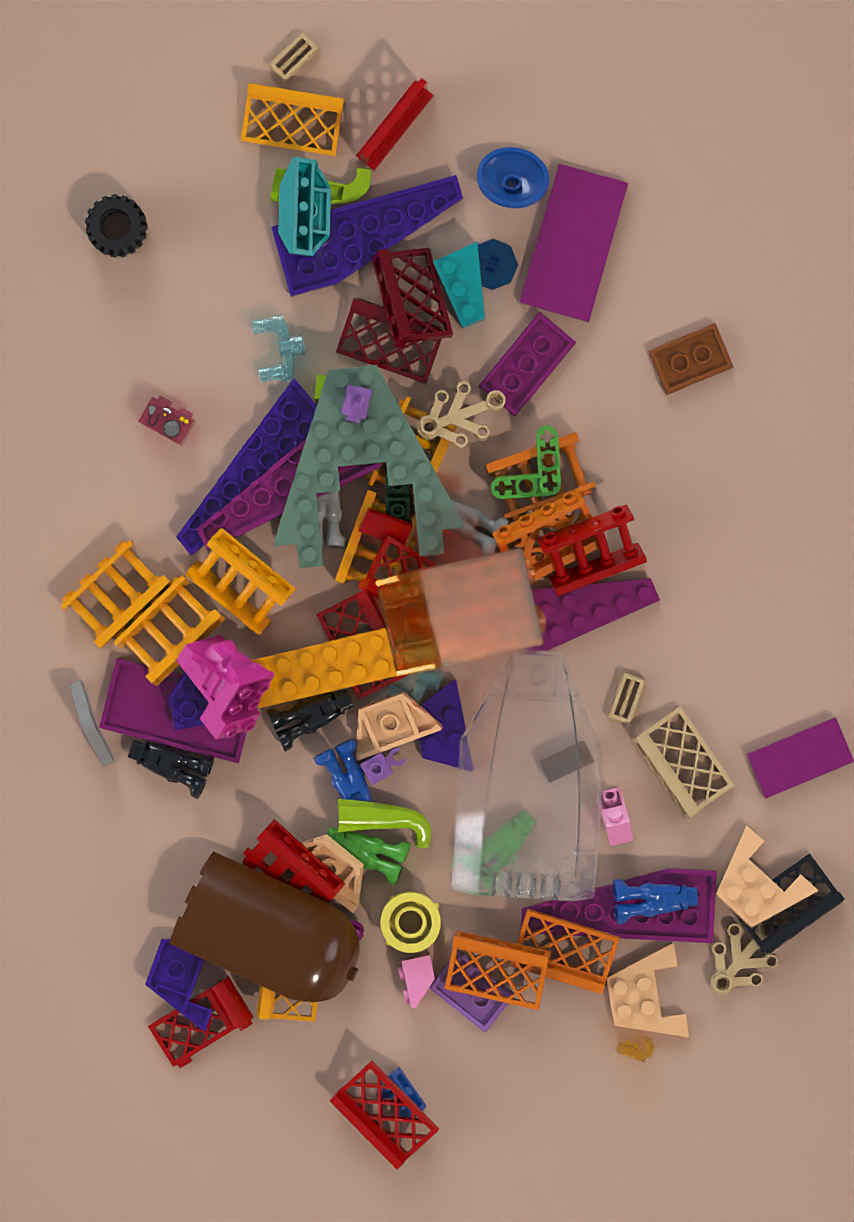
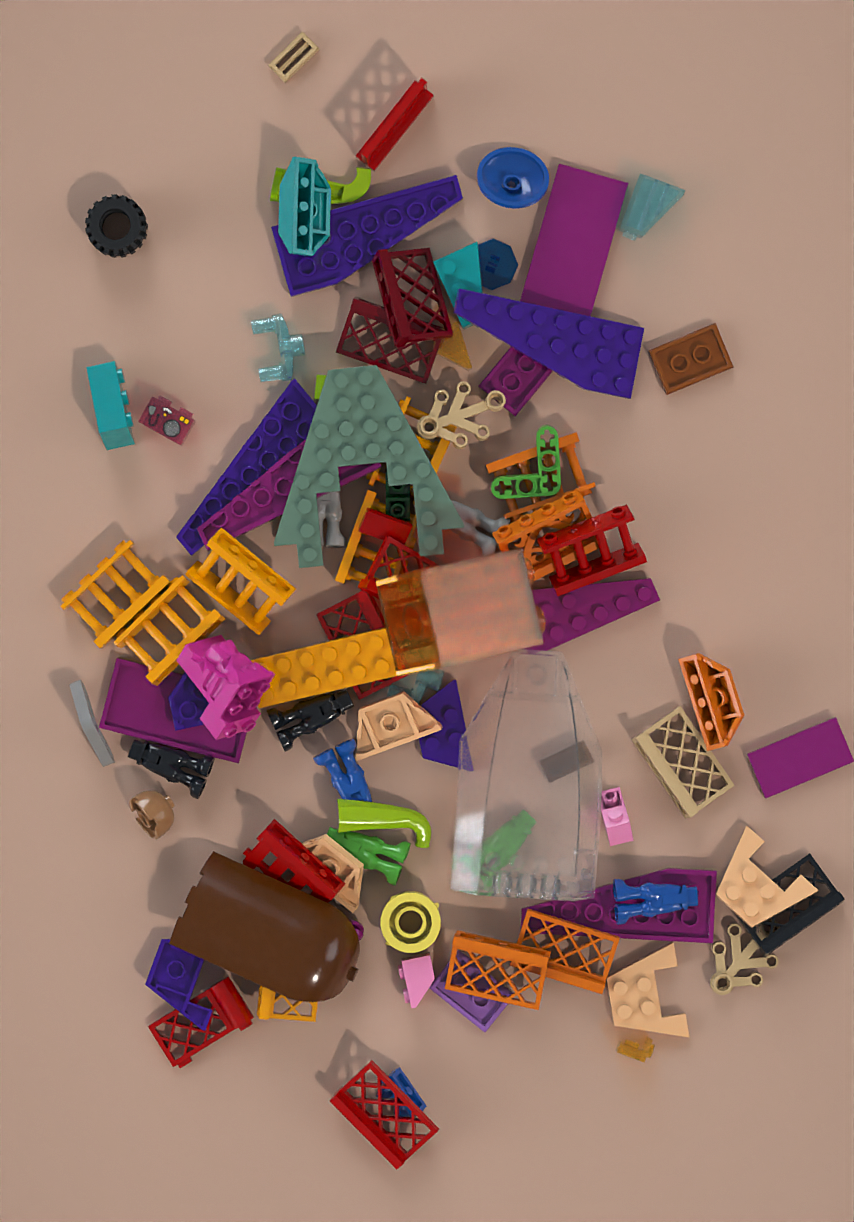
(110, 405): none -> teal wedge
(154, 812): none -> medium nougat cylinder
(296, 98): light orange fence -> none
(356, 403): medium lavender brick -> none
(379, 767): medium lavender brick -> none
(455, 350): none -> clear yellow slope
(577, 347): none -> dark purple wing
(617, 696): tan tile -> none
(648, 205): none -> clear light blue slope
(713, 699): none -> orange wedge

